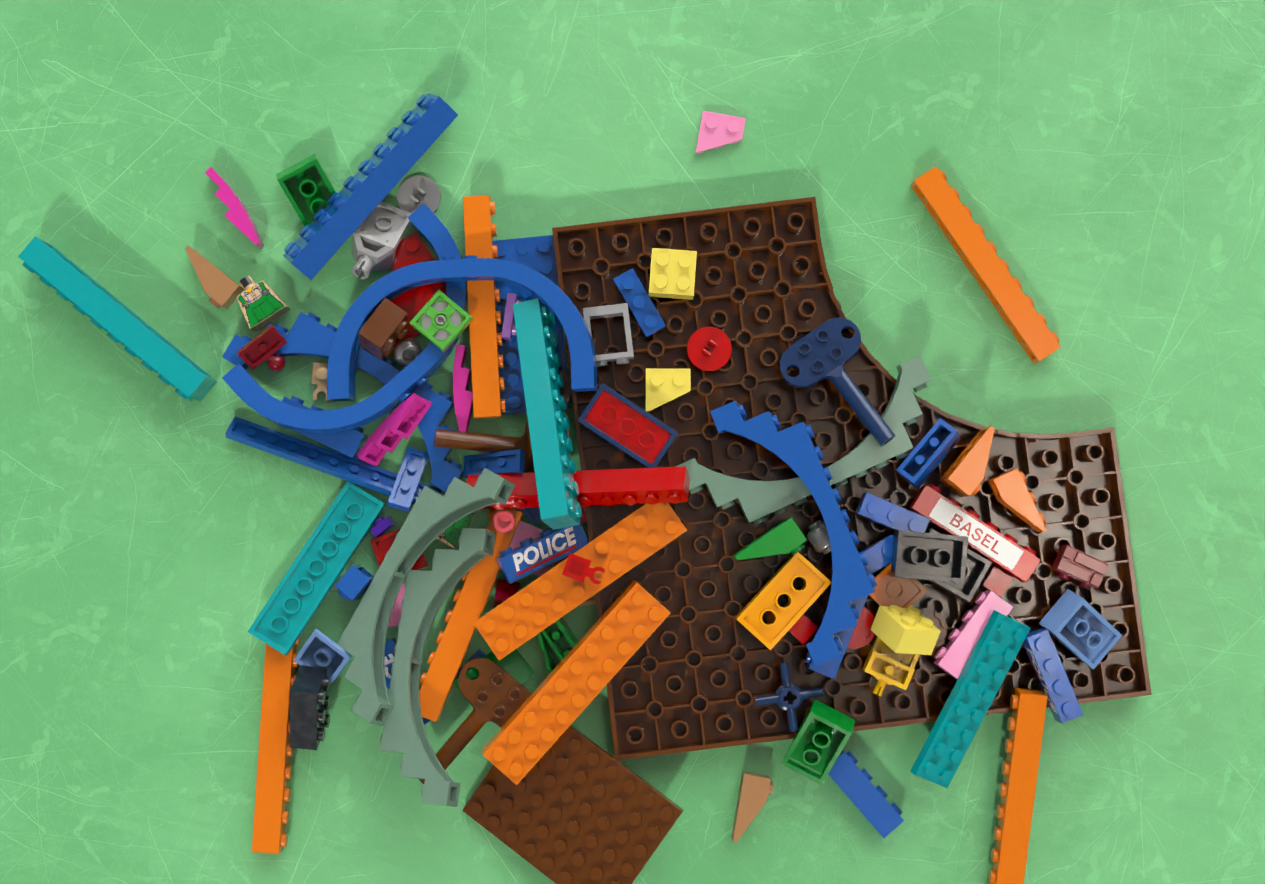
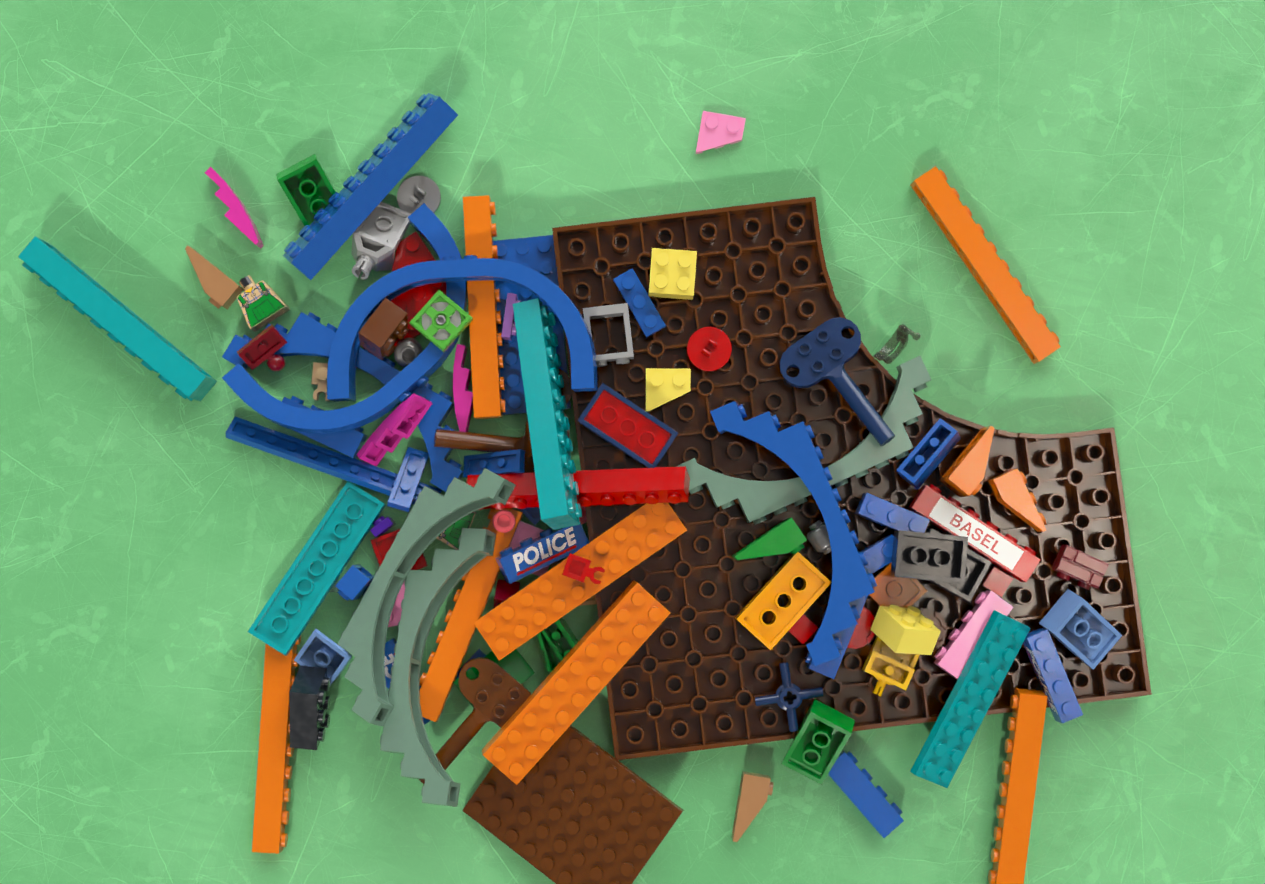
(901, 335): none -> clear smoke helmet

